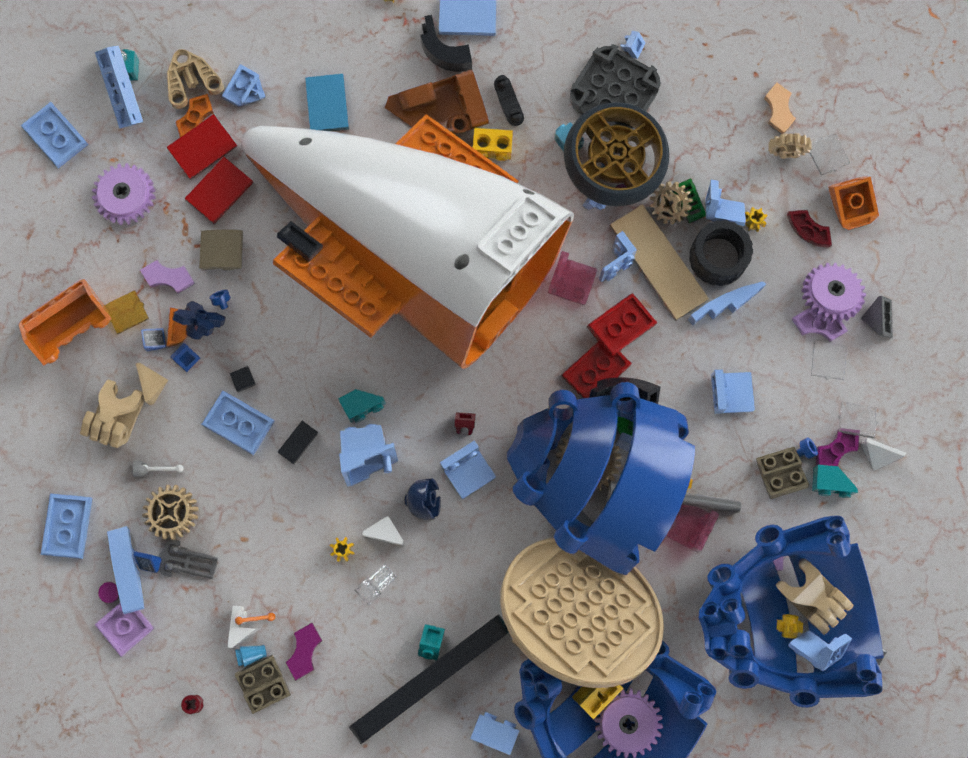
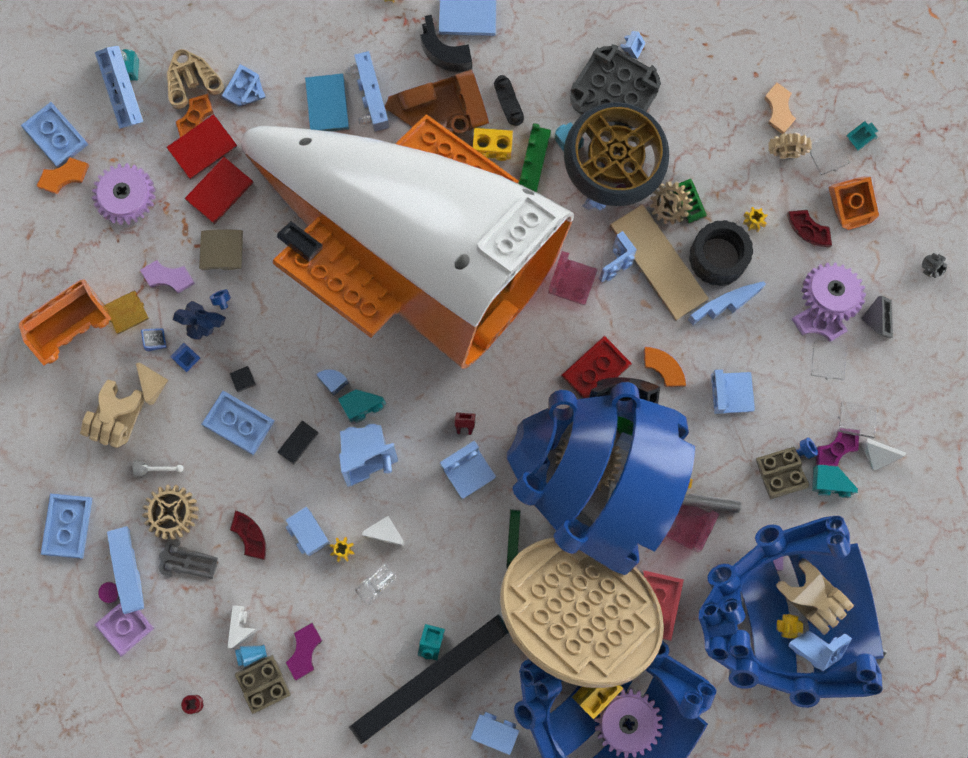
(57, 178): none -> orange tile
(147, 562): slope -> none
(176, 331): orange tile -> none
(250, 534): none -> dark red tile
(270, 617): orange hinge -> none
(307, 532): none -> light blue brick
(332, 380): none -> light blue brick
(372, 98): none -> light blue piece
(422, 499): dark blue cylinder -> none
(513, 536): none -> dark green beam
(534, 157): none -> green hinge
(621, 324): red tile -> none
(665, 366): none -> orange tile
(668, 593): none -> coral wing
(723, 209): light blue bracket -> none
(862, 135): none -> teal bracket
(934, 265): none -> dark grey gear

